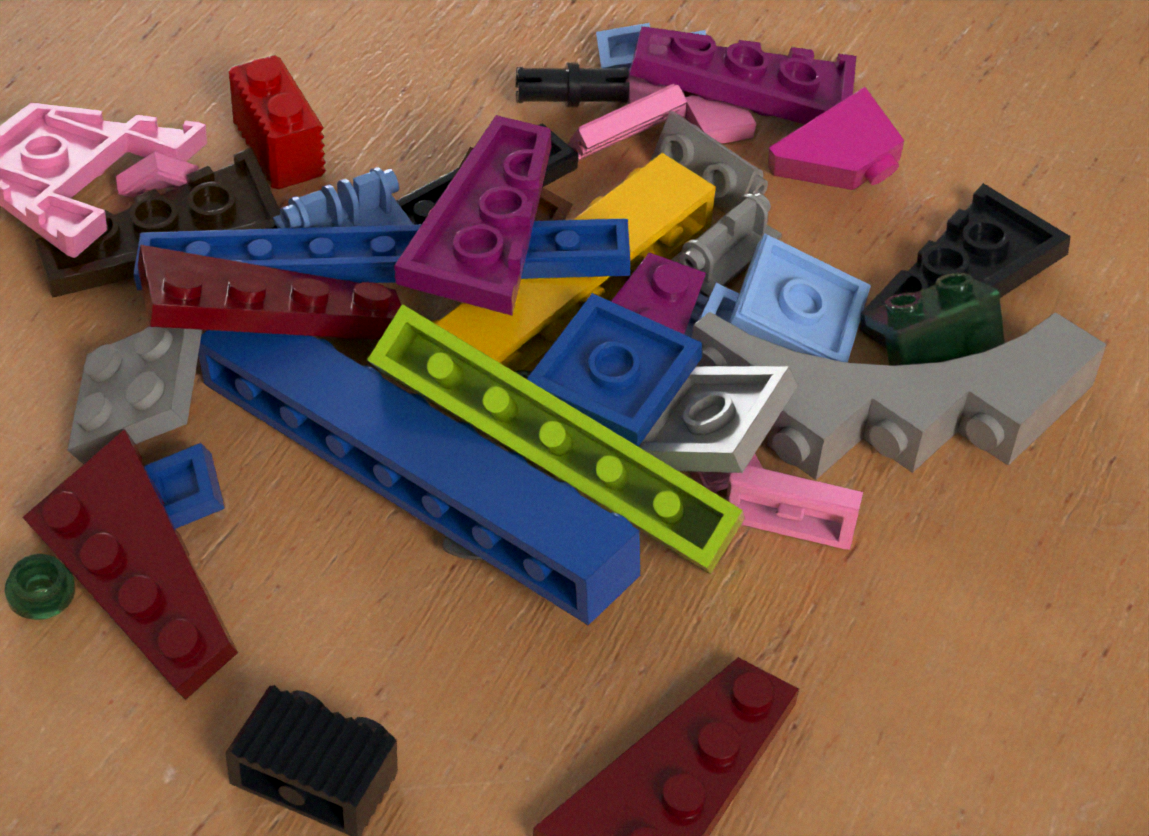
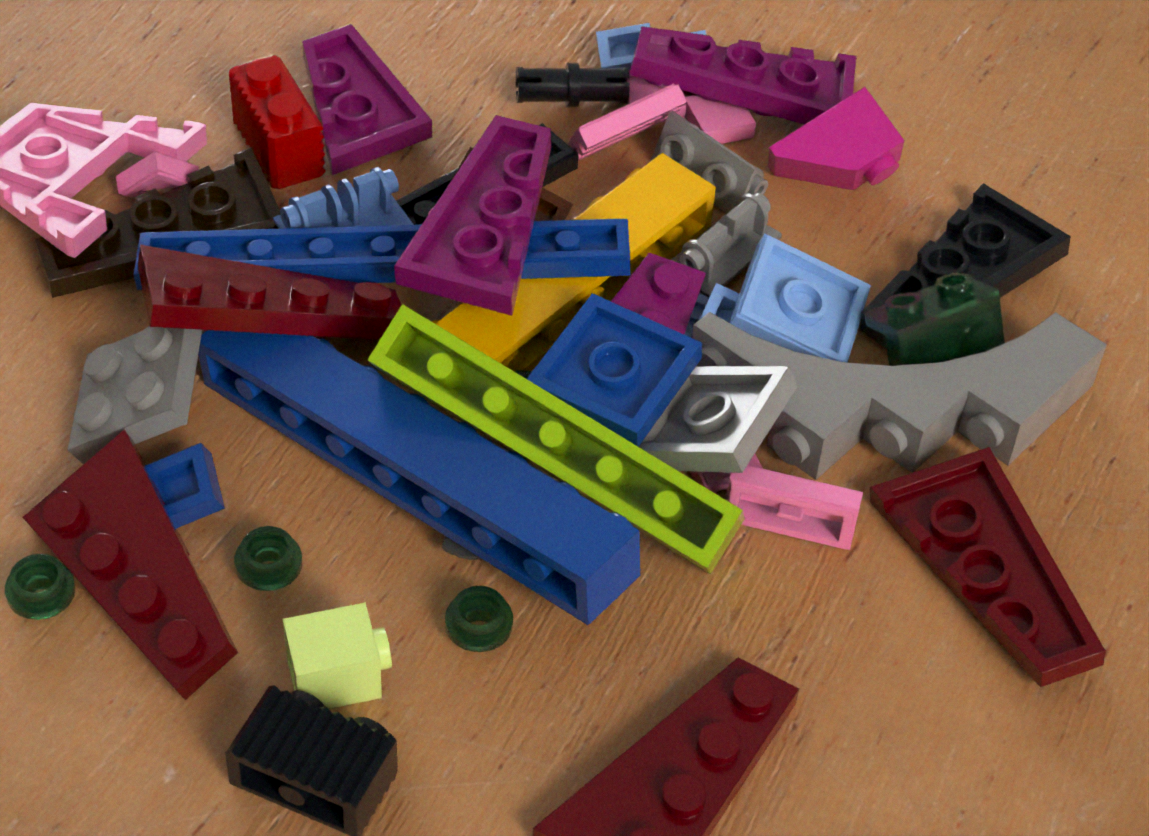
(266, 545): none -> clear green plate
(337, 655): none -> yellowish green brick
(359, 101): none -> magenta wing
(479, 604): none -> clear green plate
(992, 558): none -> dark red wing

